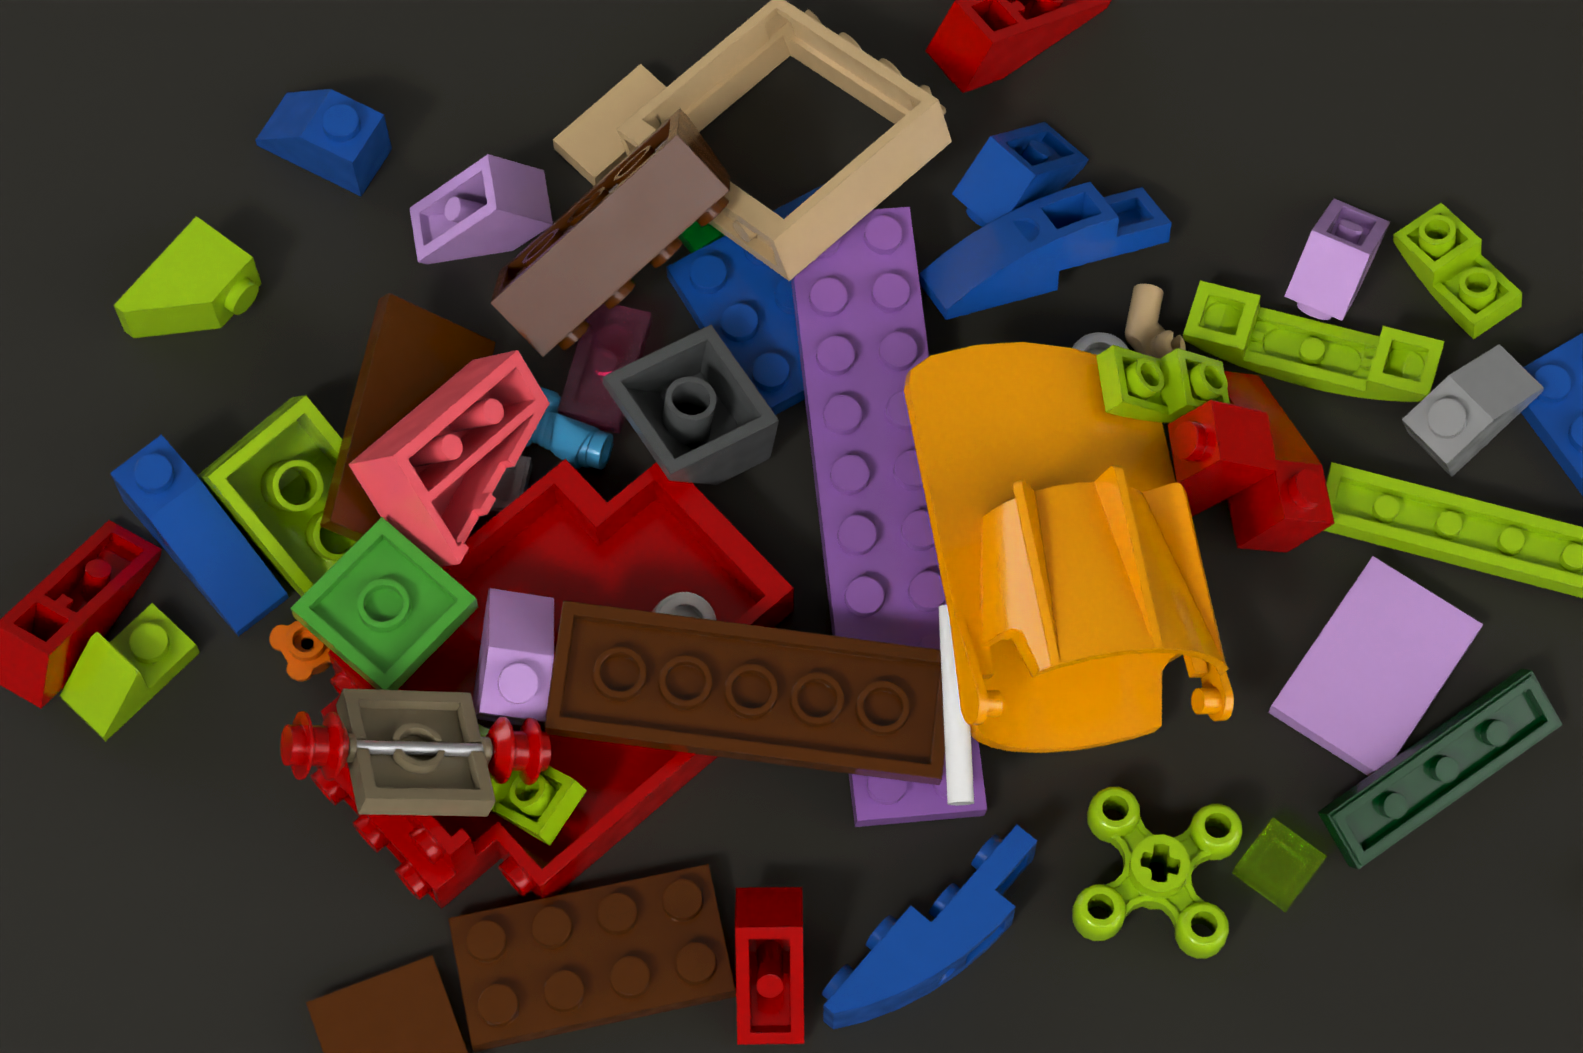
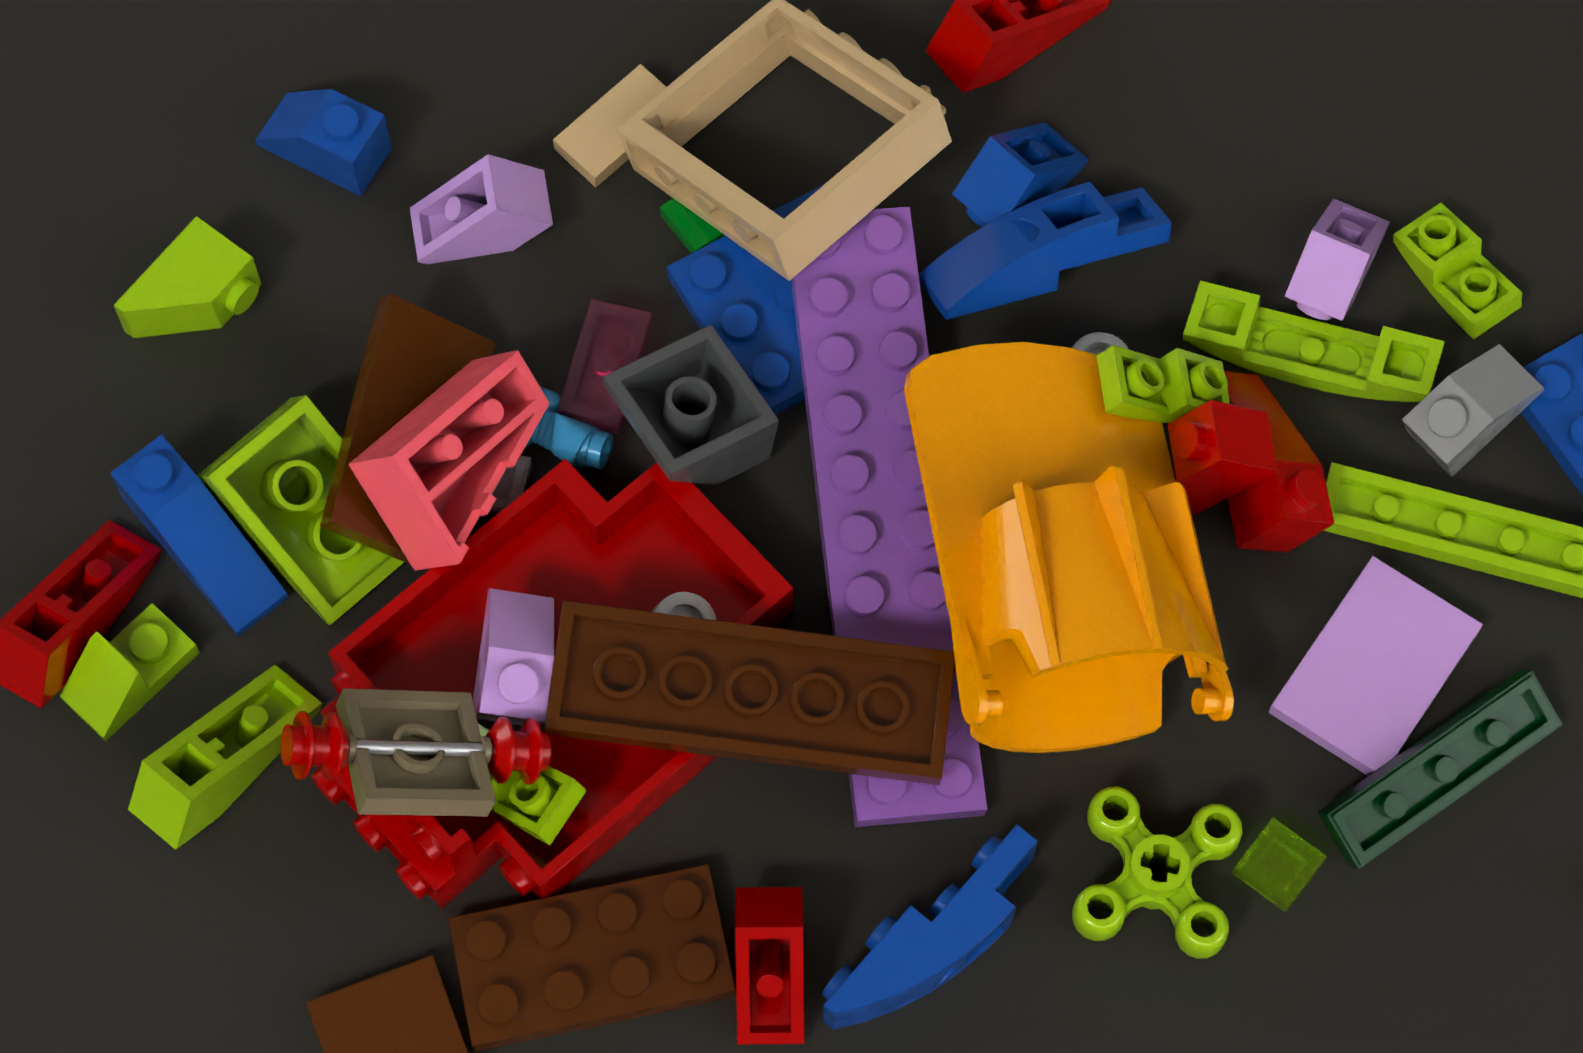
(217, 757): none -> lime slope
(301, 661): orange plate -> none
(384, 607): bright green plate -> none
(612, 235): reddish brown slope -> none
(956, 730): white bar -> none
(1142, 324): tan arm -> none

